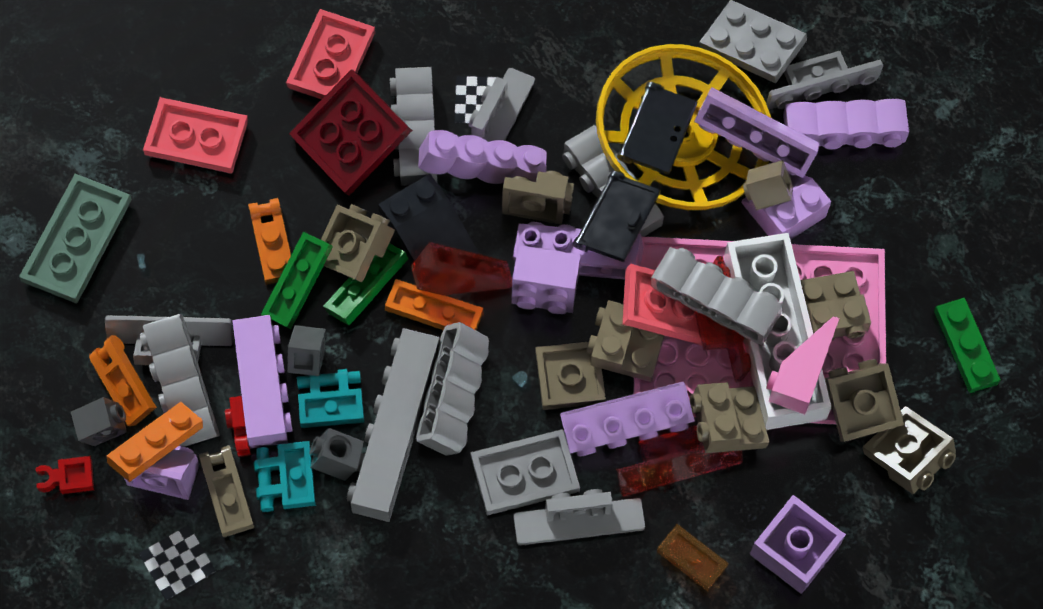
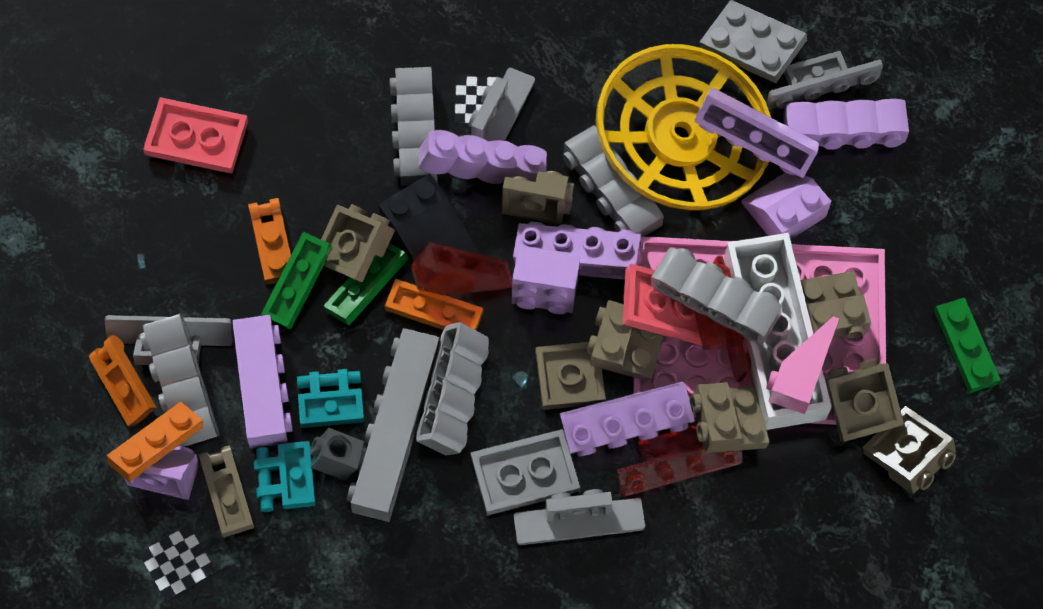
(72, 475): red plate -> none
(75, 238): sand green plate -> none
(99, 421): dark grey brick -> none
(236, 420): red plate -> none
(306, 350): dark grey brick -> none
(329, 53): coral plate -> none
(350, 132): dark red plate -> none
(619, 206): black door -> none
(652, 134): black door -> none
(692, 557): clear orange plate -> none
(768, 185): dark tan brick -> none
(797, 544): lavender brick -> none

